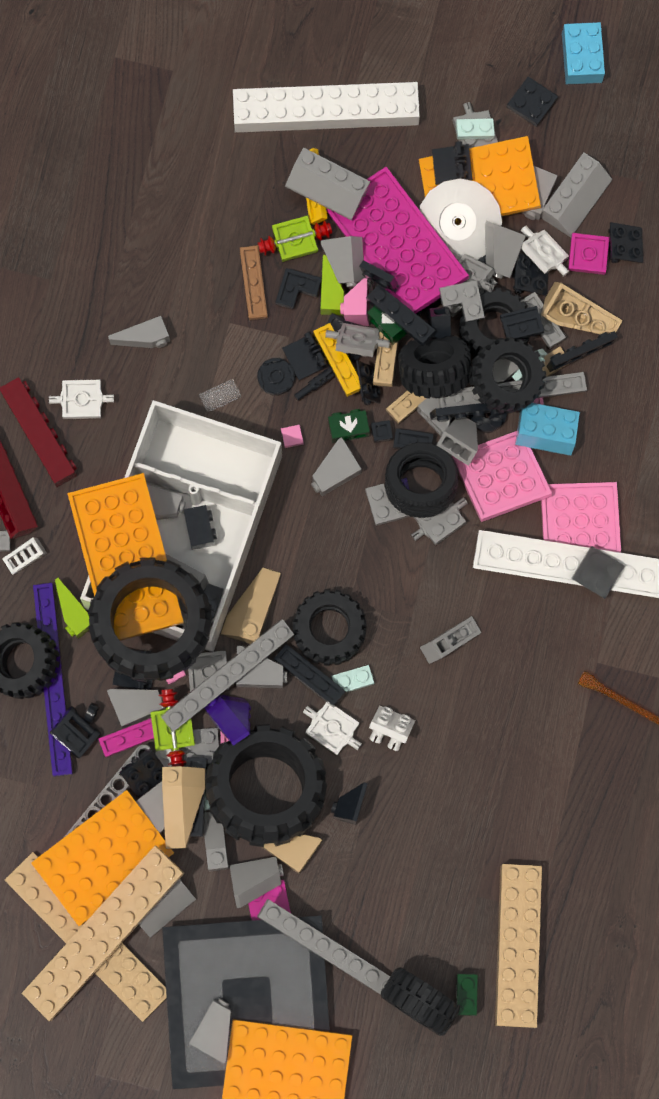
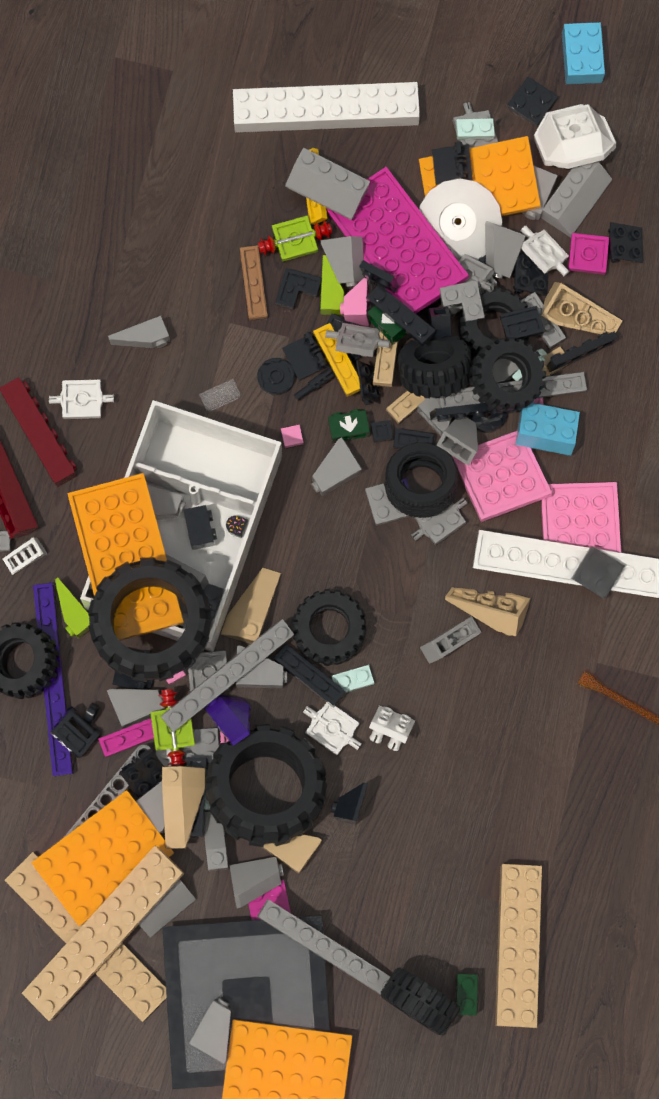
(235, 525): none -> black tile
(497, 611): none -> tan wedge
(573, 137): none -> white piece

